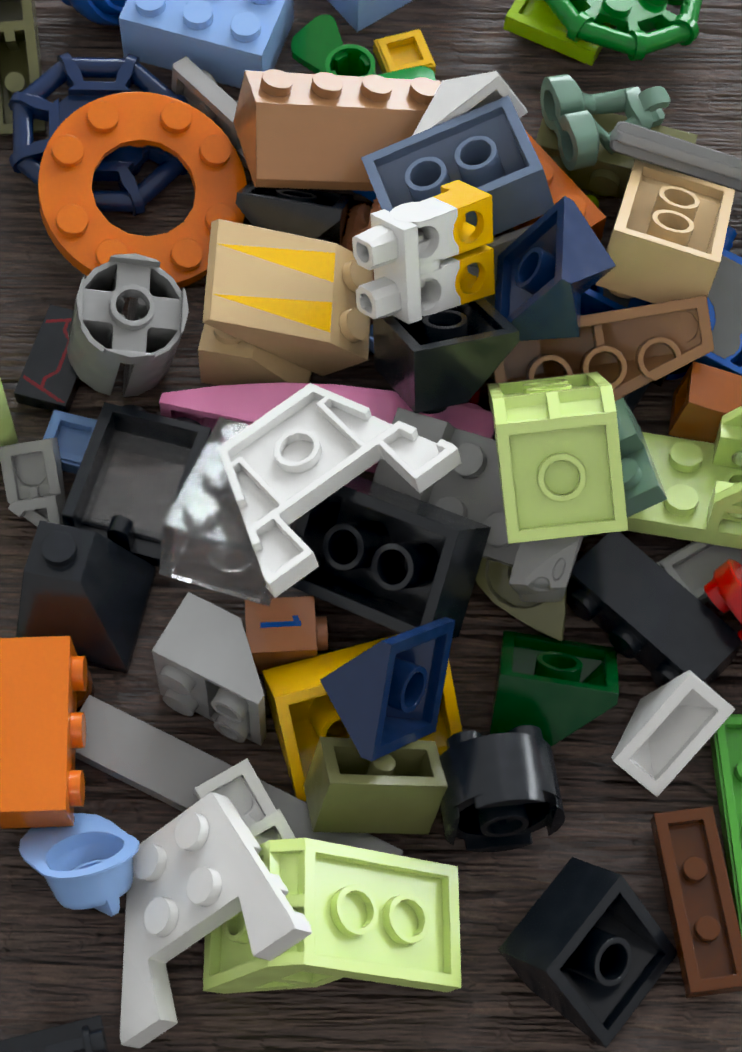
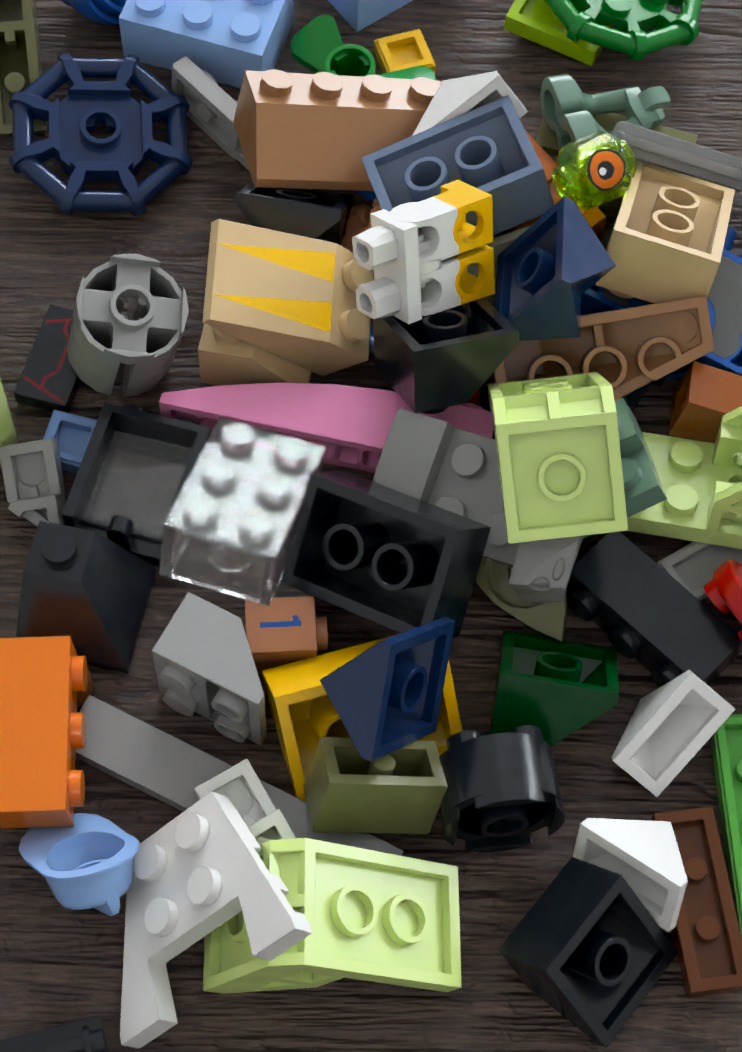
(137, 121): orange plate -> none
(304, 456): white wing -> none
(594, 170): none -> clear neon green head
(645, 858): none -> white slope

